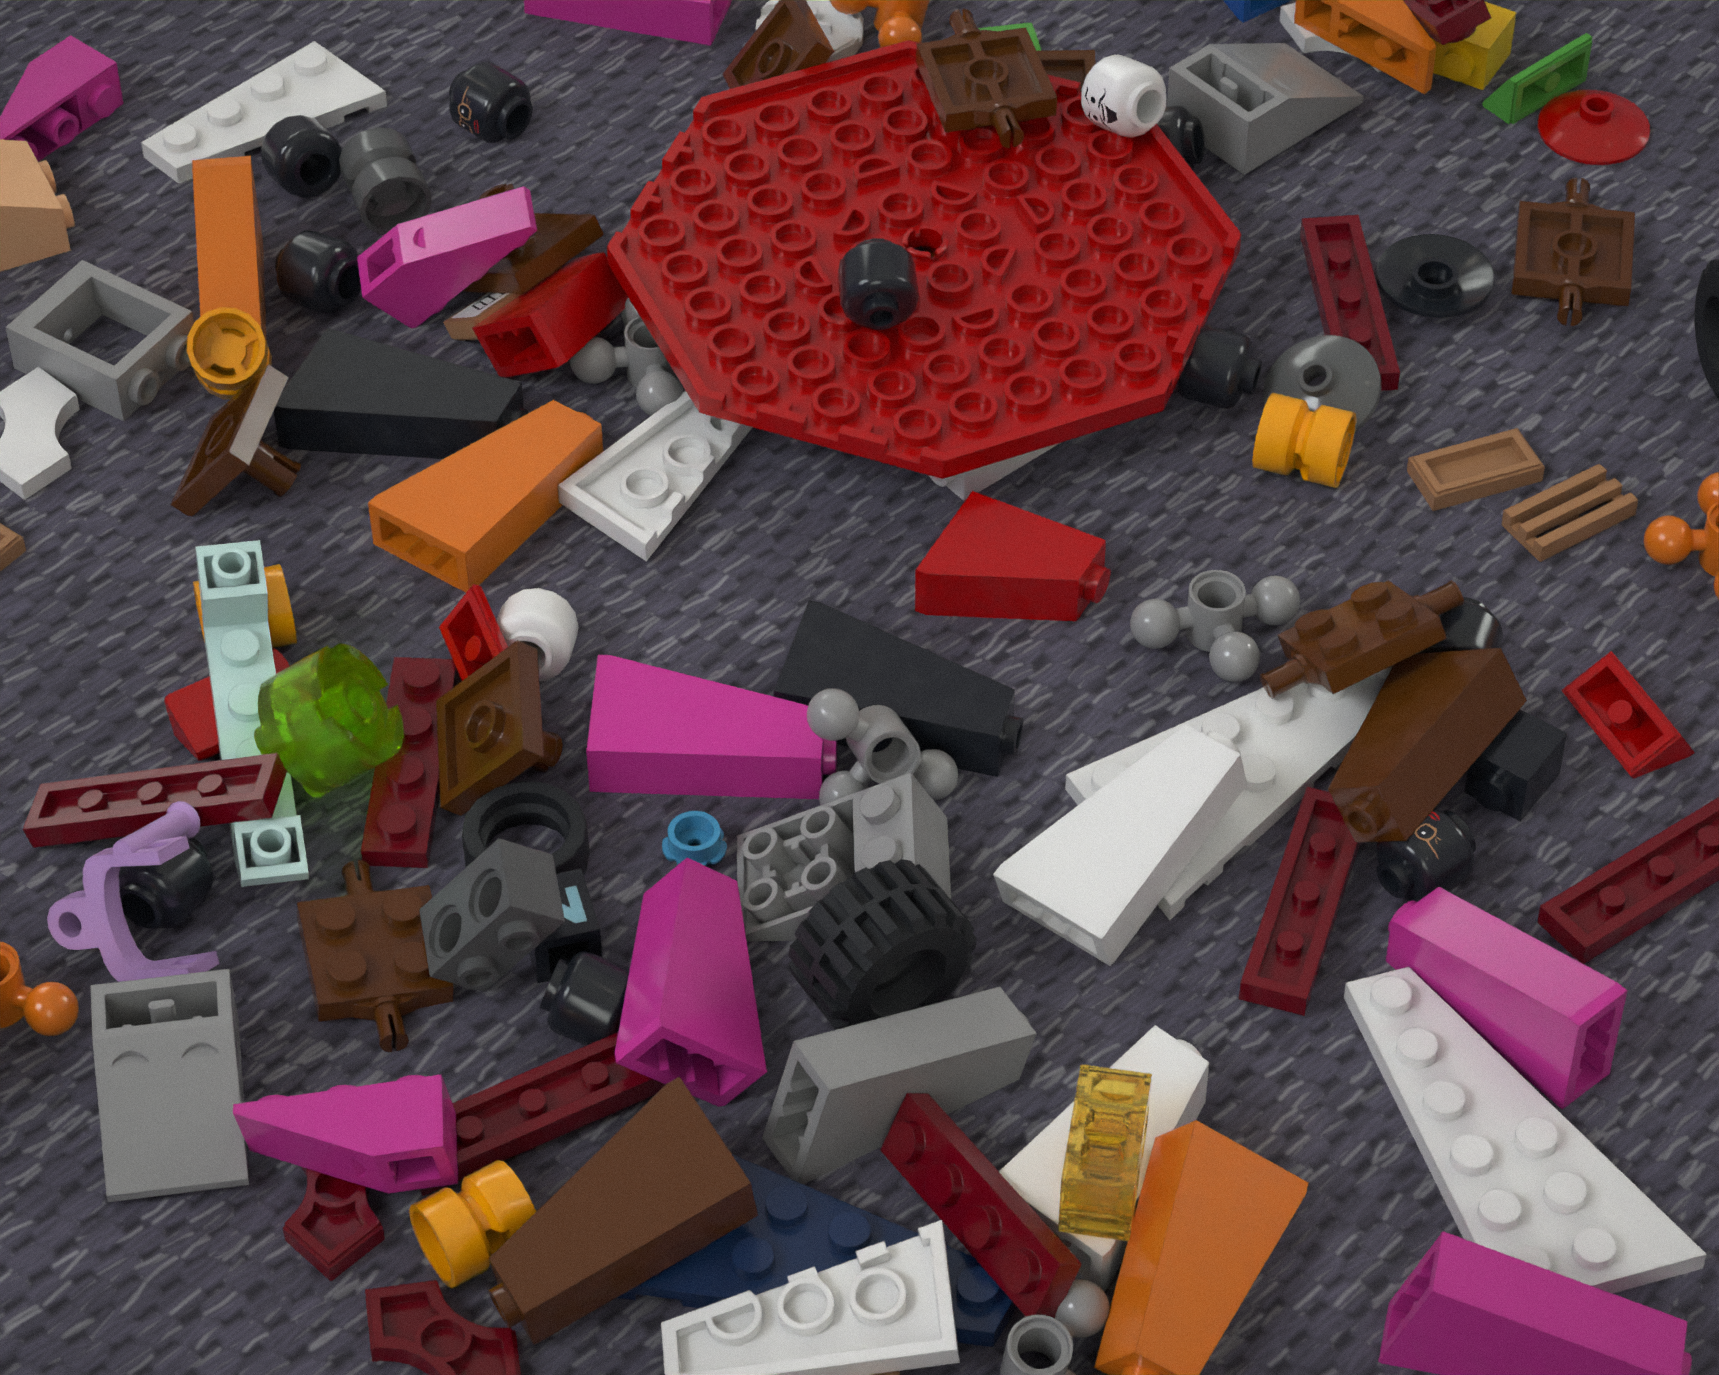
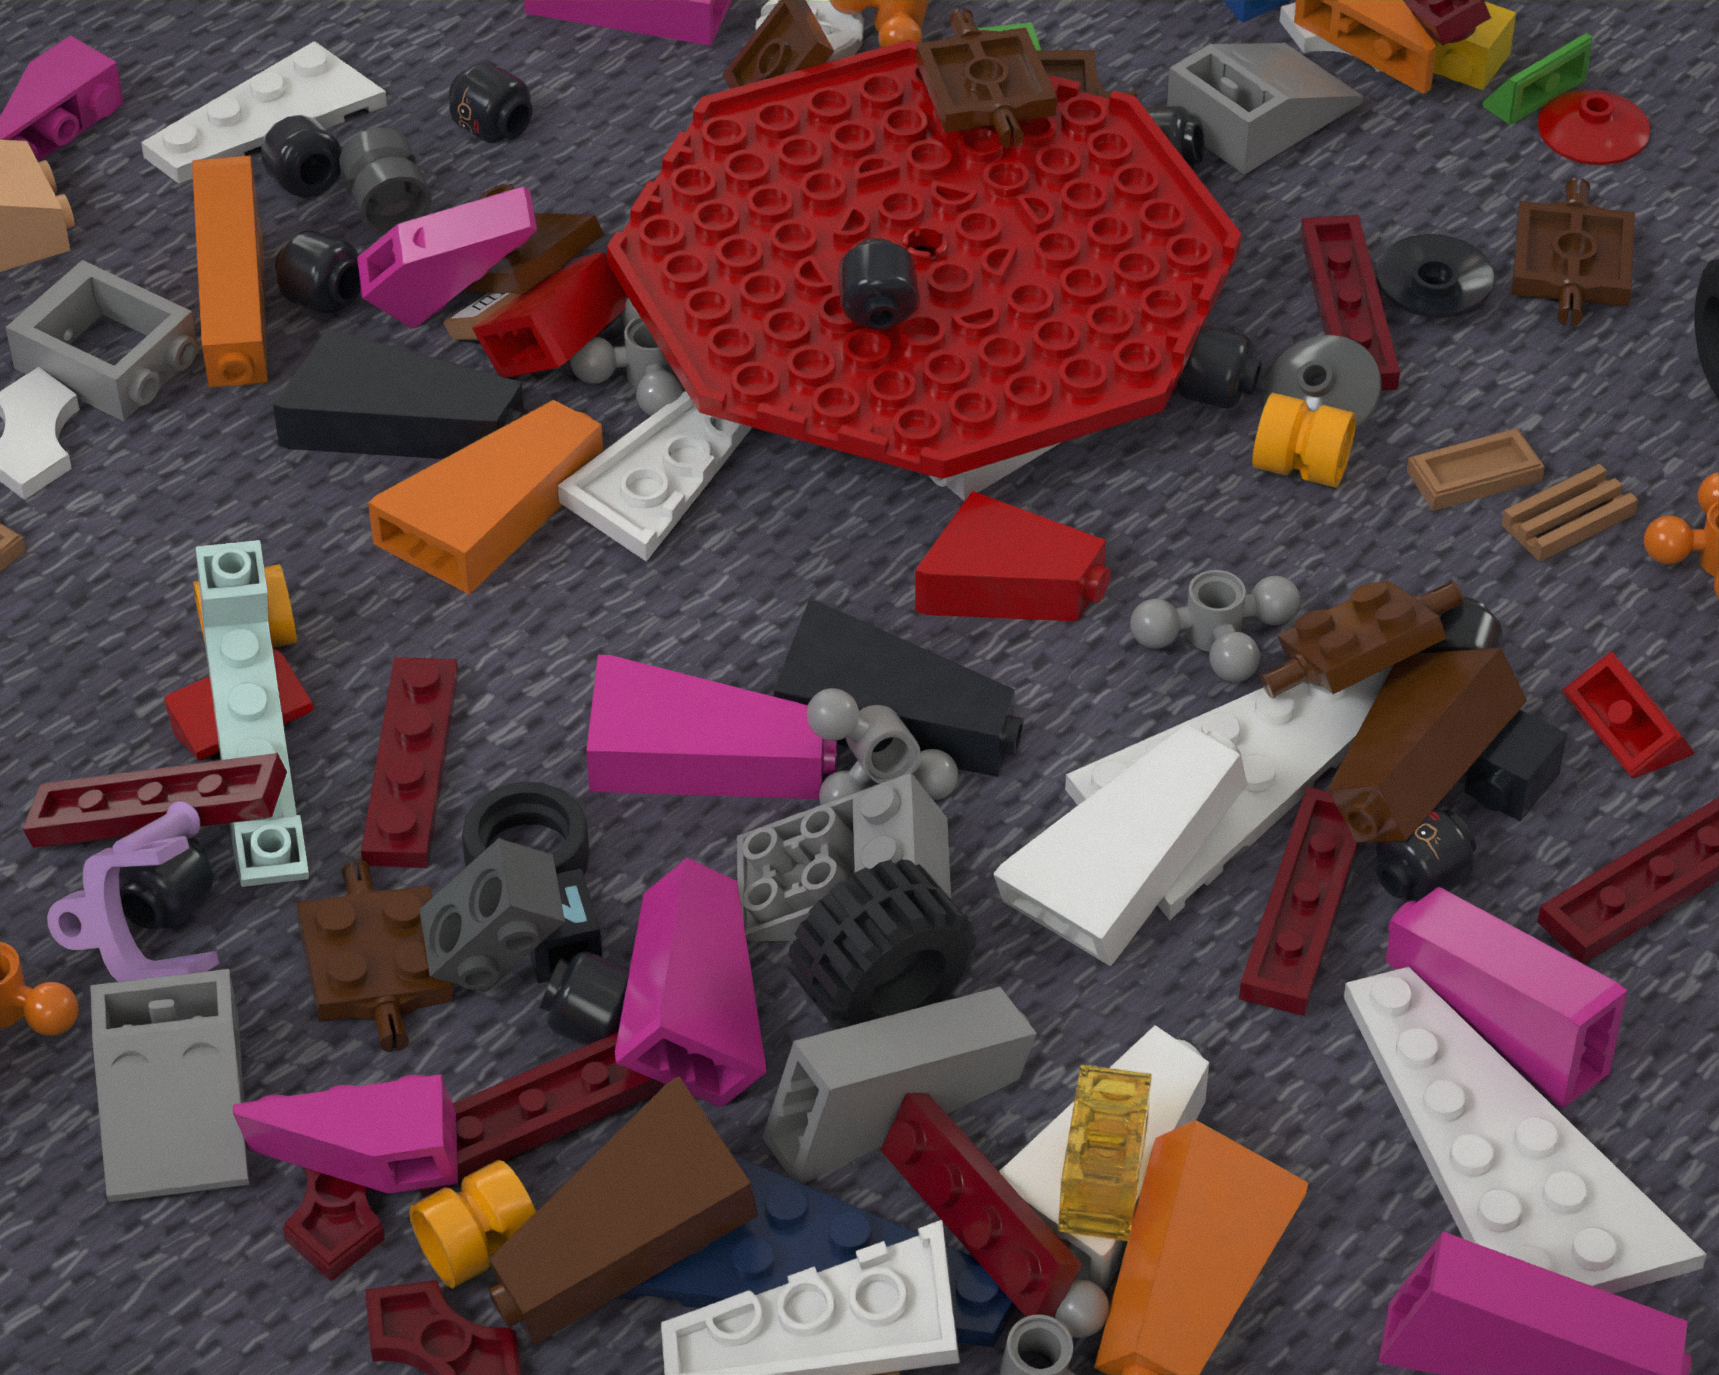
(227, 350): light orange wheel -> none
(235, 445): reddish brown tile -> none
(328, 718): clear neon green brick -> none
(472, 632): red slope -> none
(492, 729): reddish brown tile -> none
(543, 622): white head -> none
(691, 829): dark azure plate -> none
(1123, 96): white head -> none

